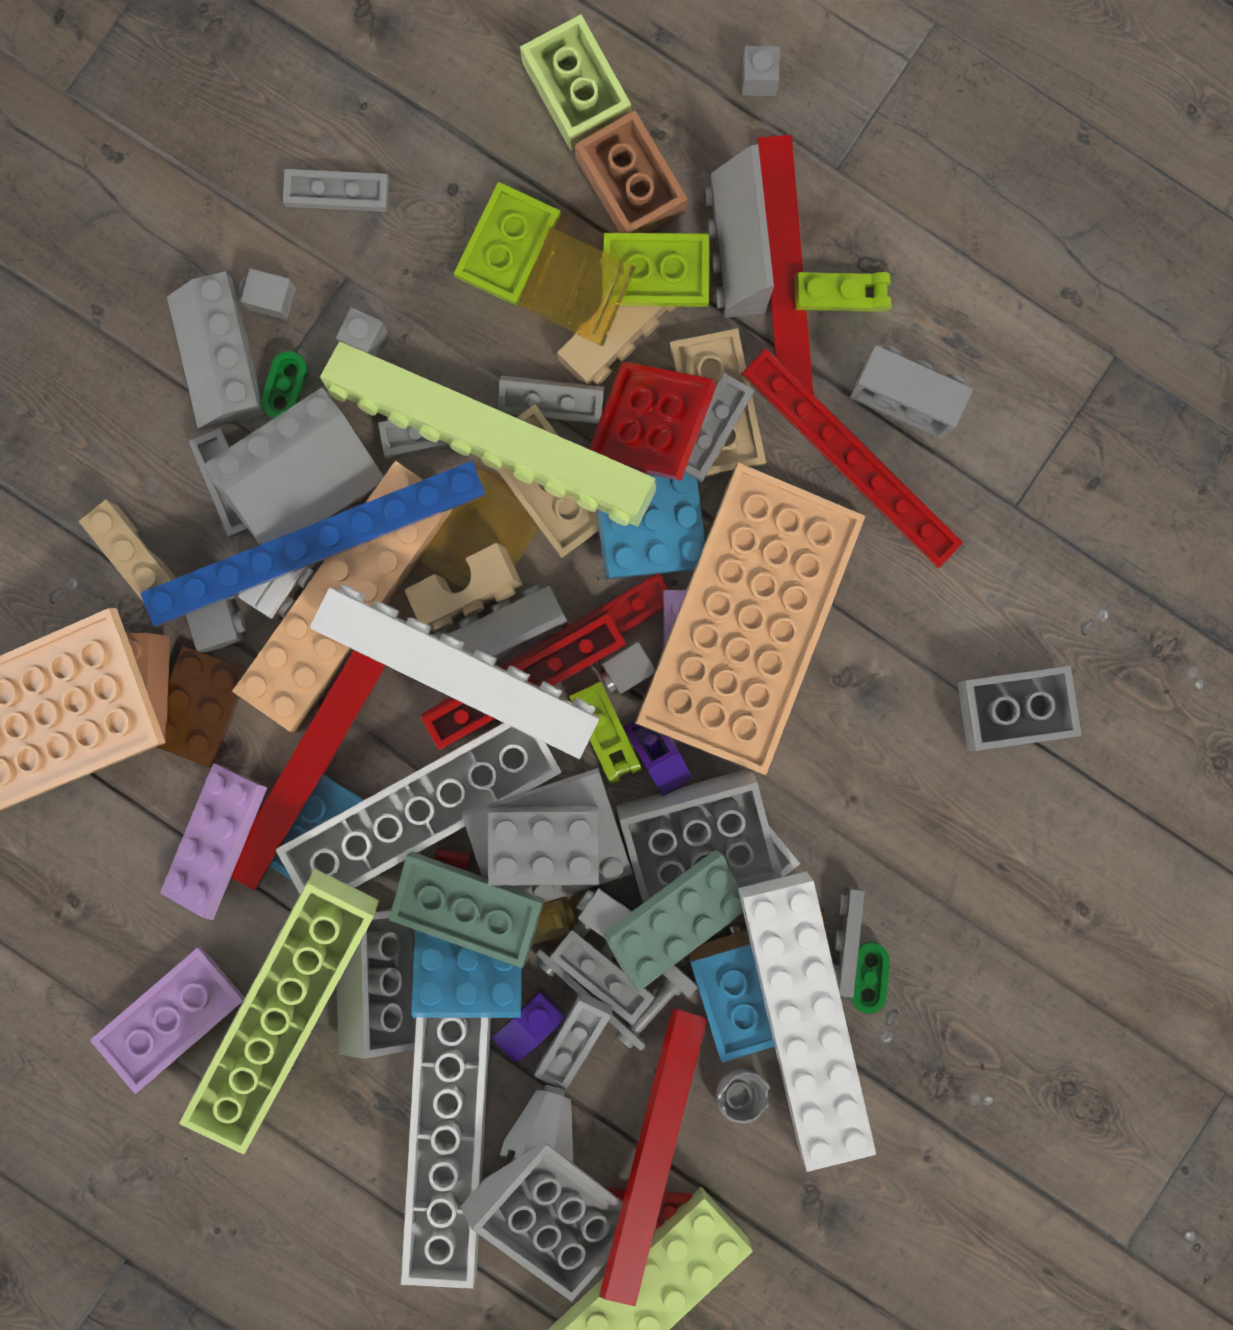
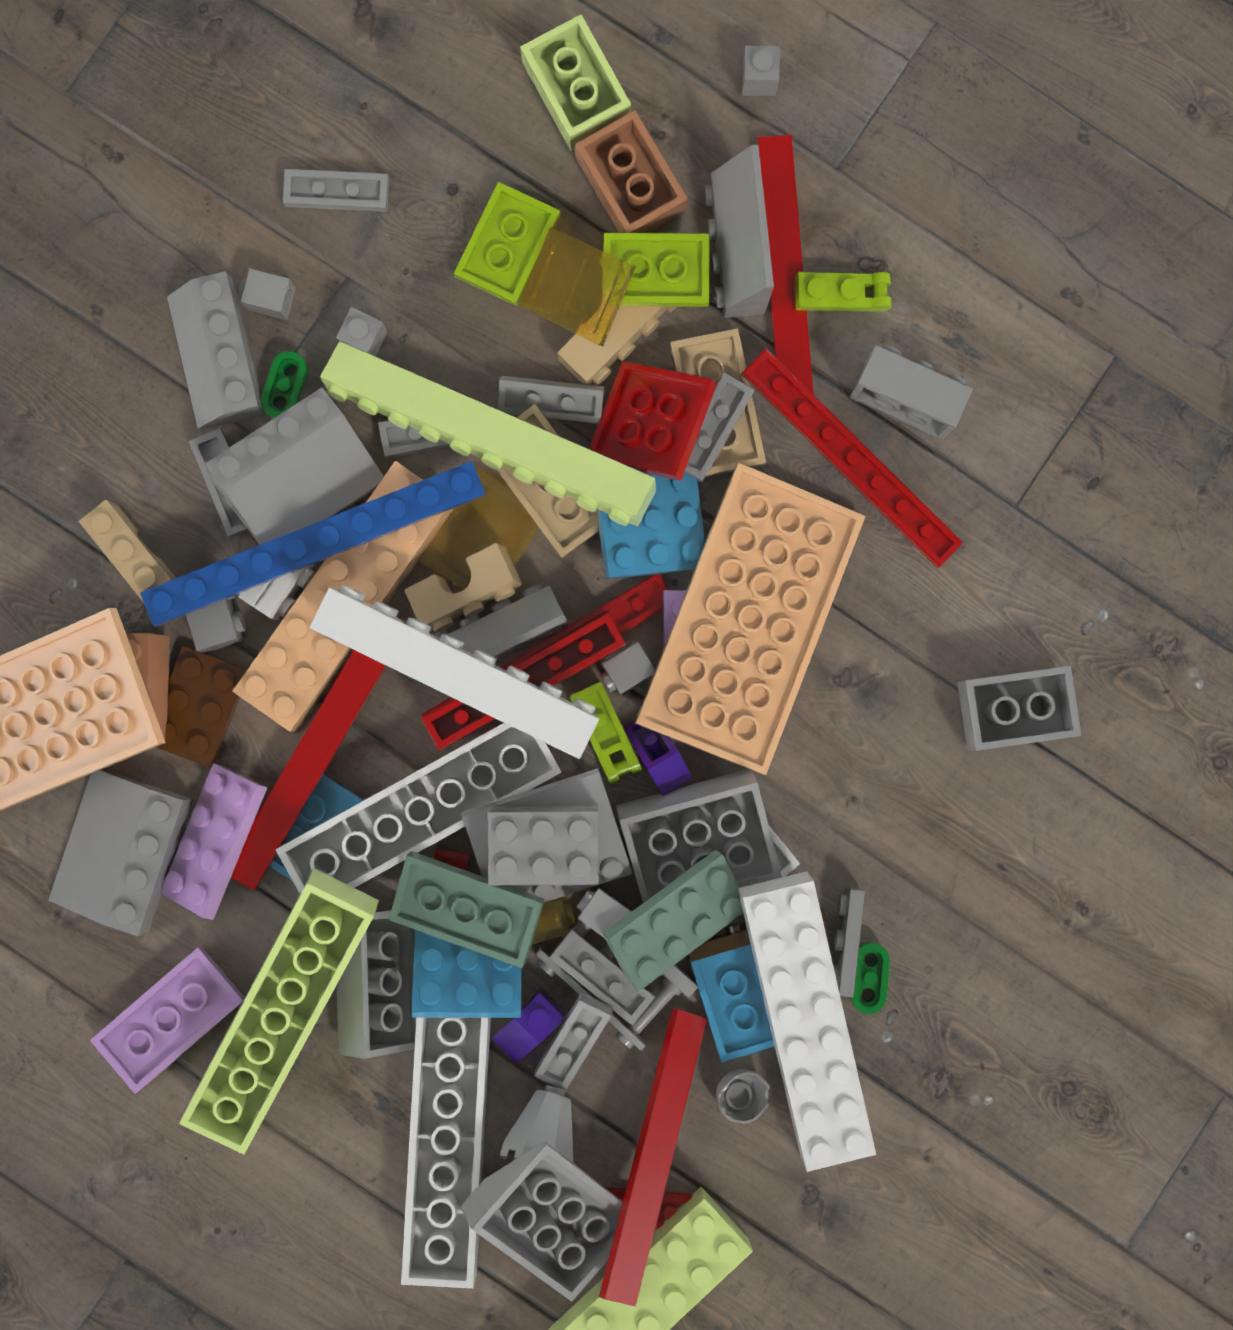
(120, 852): none -> light grey slope

